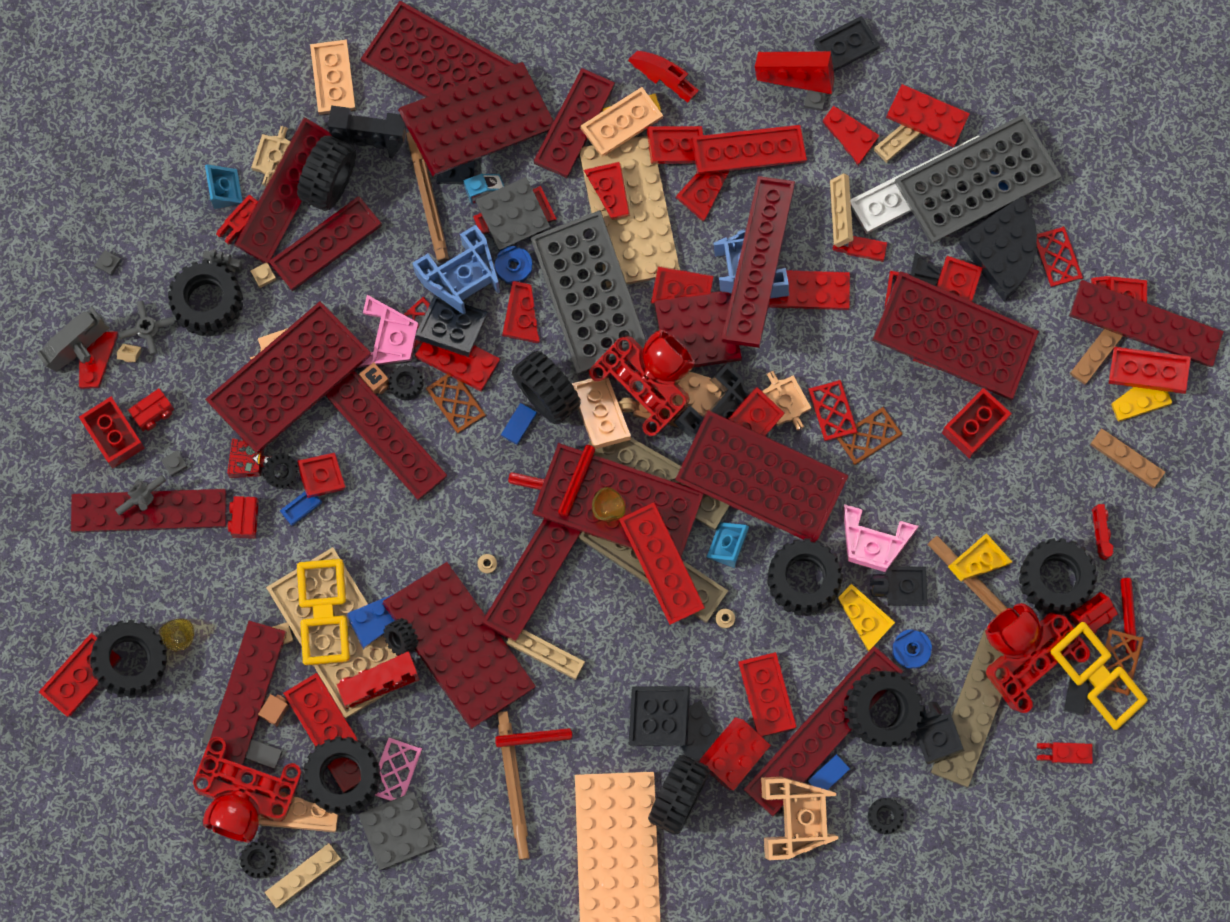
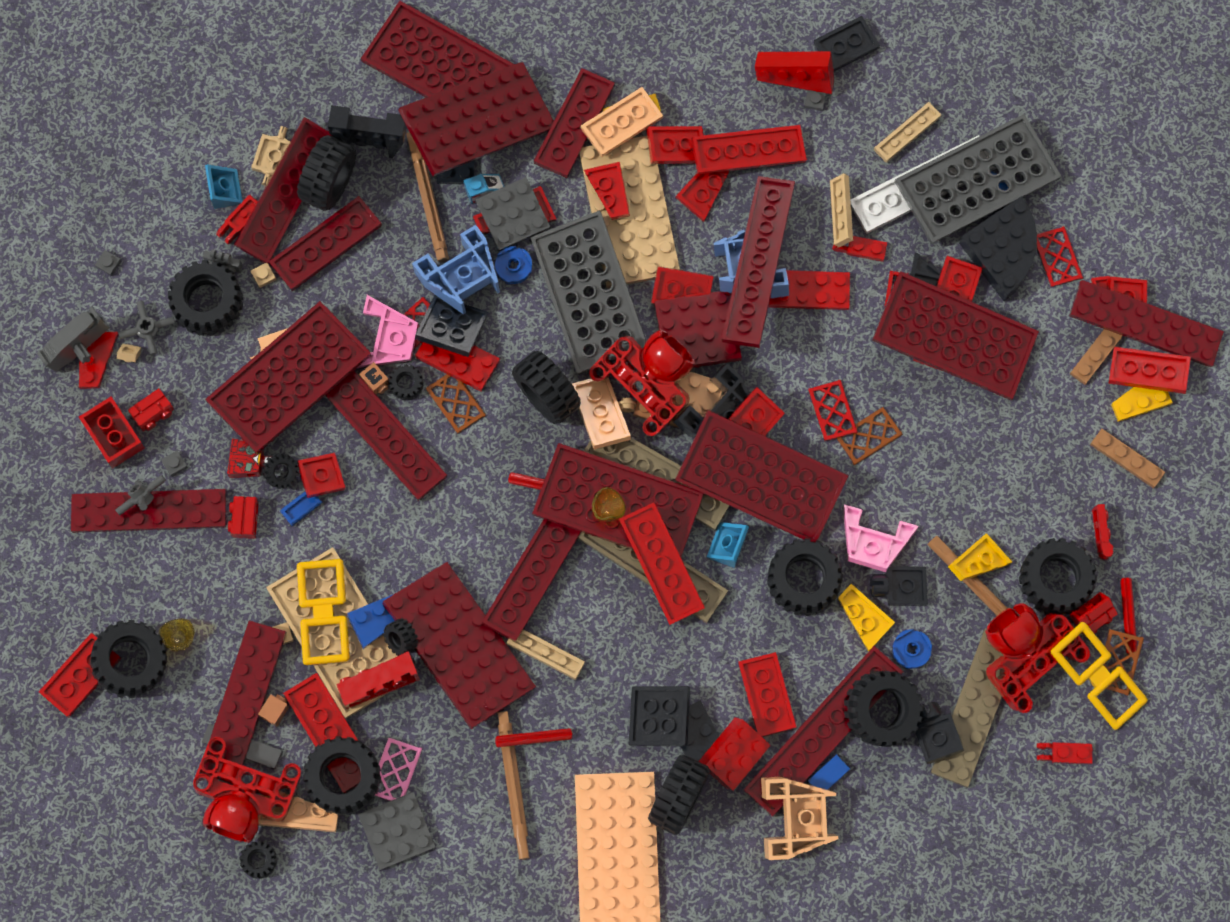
(302, 875): tan plate -> none
(332, 75): light nougat plate -> none
(487, 569): tan plate -> none
(518, 424): blue tile -> none
(520, 314): red wing -> none
(576, 480): red axle -> none
(659, 68): red slope -> none
(725, 624): tan plate -> none
(788, 398): light nougat plate -> none
(851, 134): red wing -> none
(894, 807): black tyre -> none
(927, 115): red plate -> none
(976, 423): red brick -> none
(1076, 697): black tile -> none

